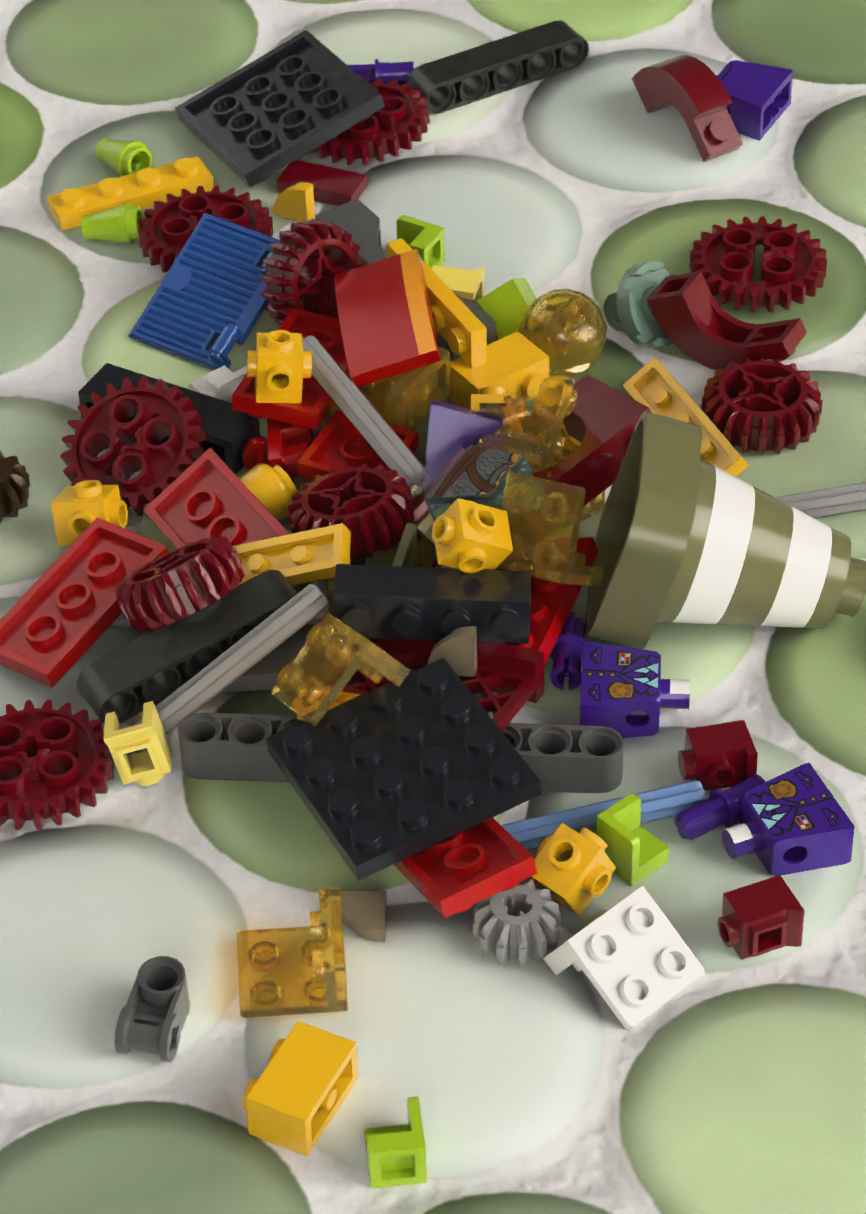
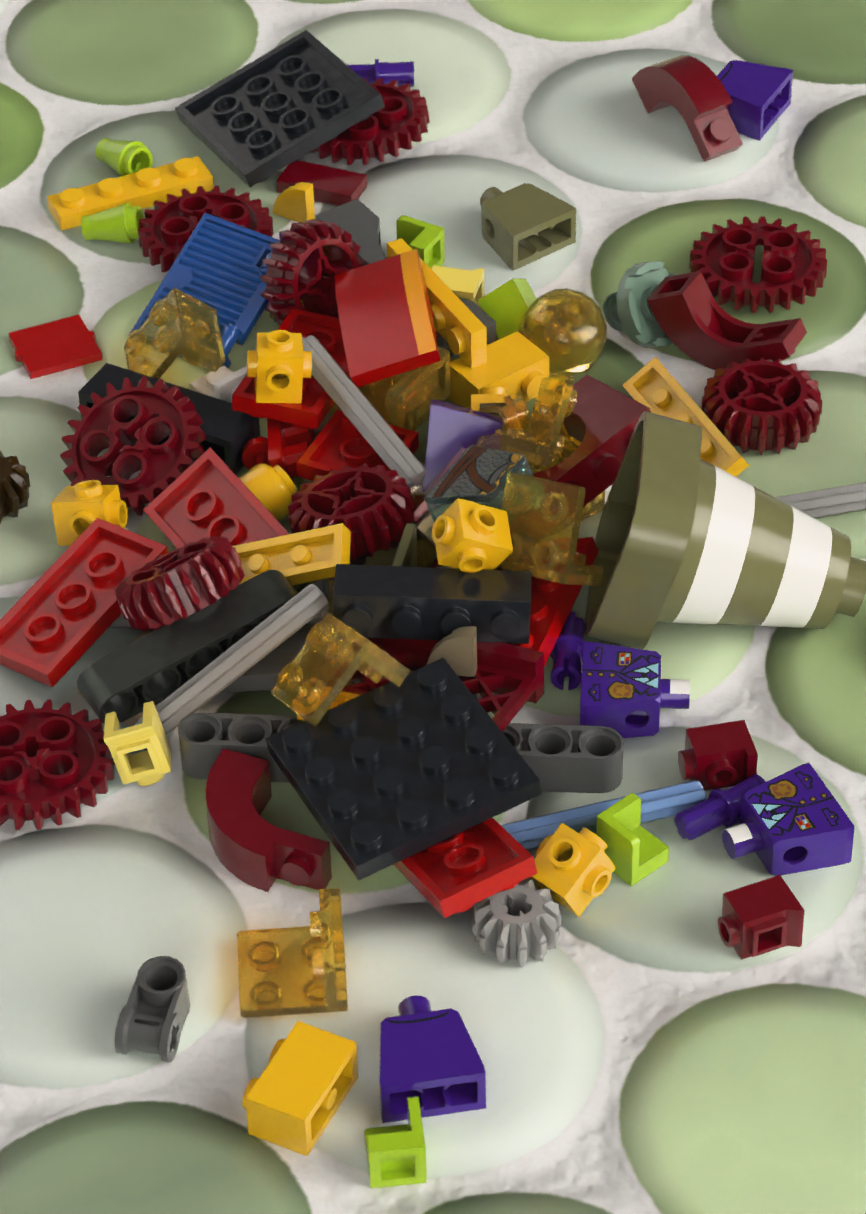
(55, 346): none -> red piece
(173, 329): none -> clear yellow bracket
(247, 843): none -> dark red arch
(365, 912): dark tan tile -> none
(430, 1059): none -> dark purple torso
(499, 66): pearl dark grey beam -> none
(526, 223): none -> olive torso
(630, 958): white bracket -> none

